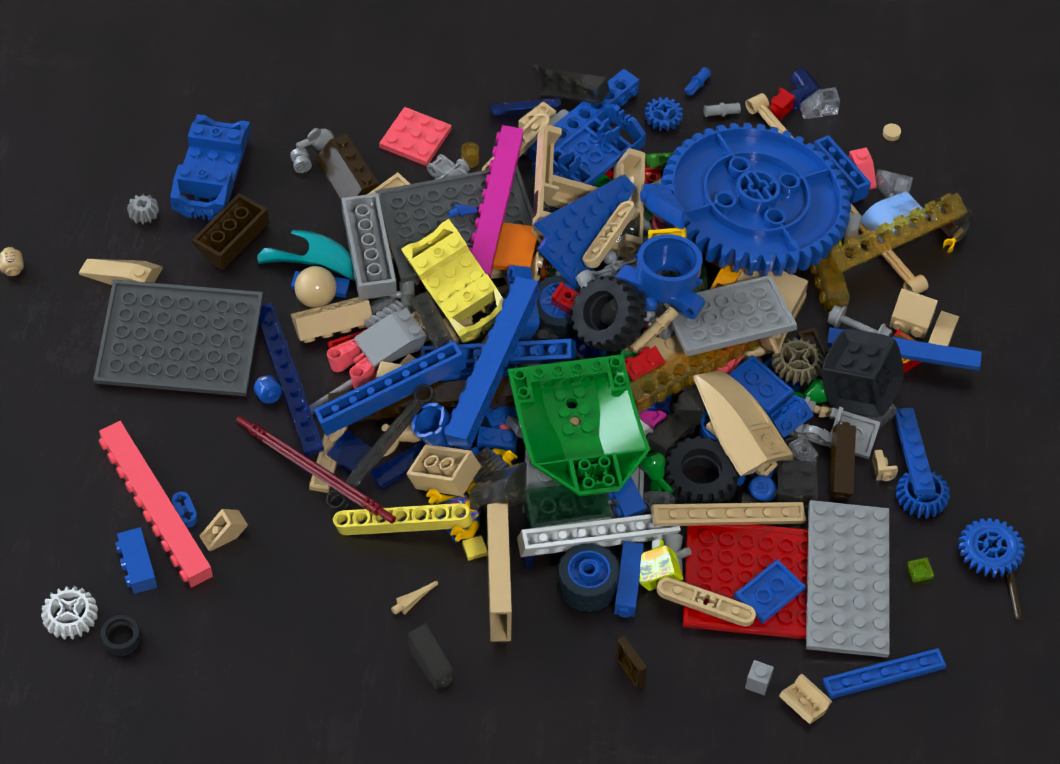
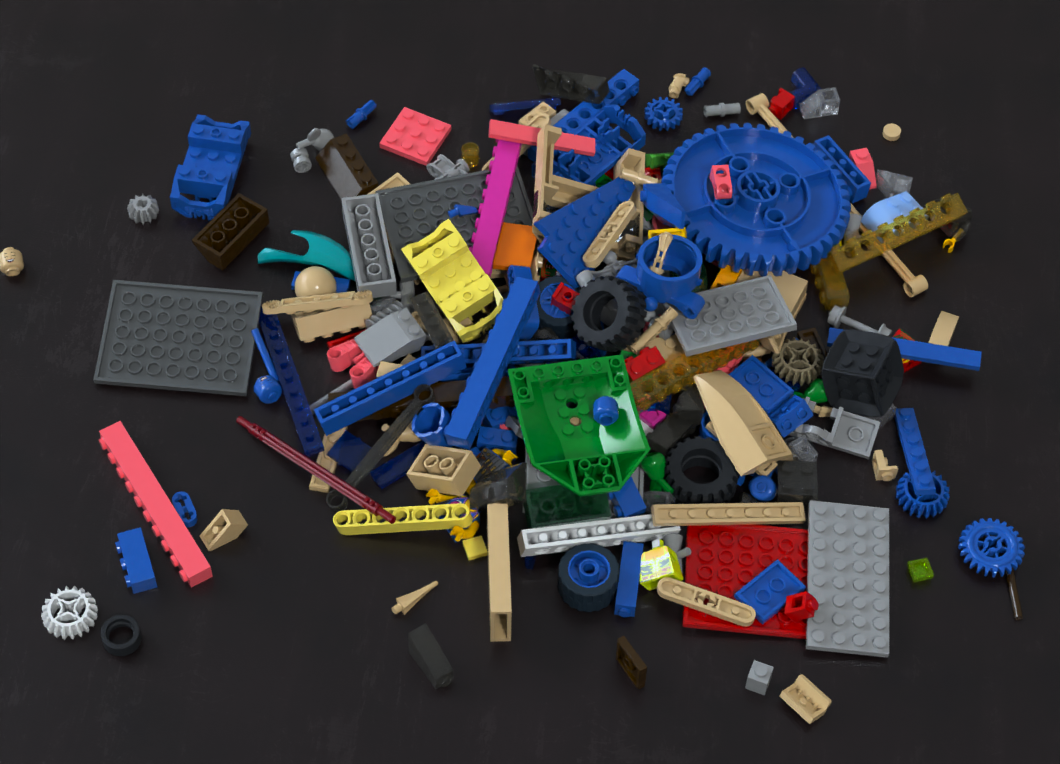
(127, 270): tan wedge -> none
(264, 353): none -> blue bar
(323, 302): none -> tan plate
(361, 114): none -> blue axle
(528, 135): none -> coral tile
(605, 410): none -> blue head
(637, 177): none -> tan pin
(664, 241): none -> tan piece
(675, 87): none -> tan arm
(721, 182): none -> coral leg
(804, 604): none -> red brick
(842, 460): dark brown brick -> none
(884, 673): blue tile -> none
(913, 313): tan slope -> none

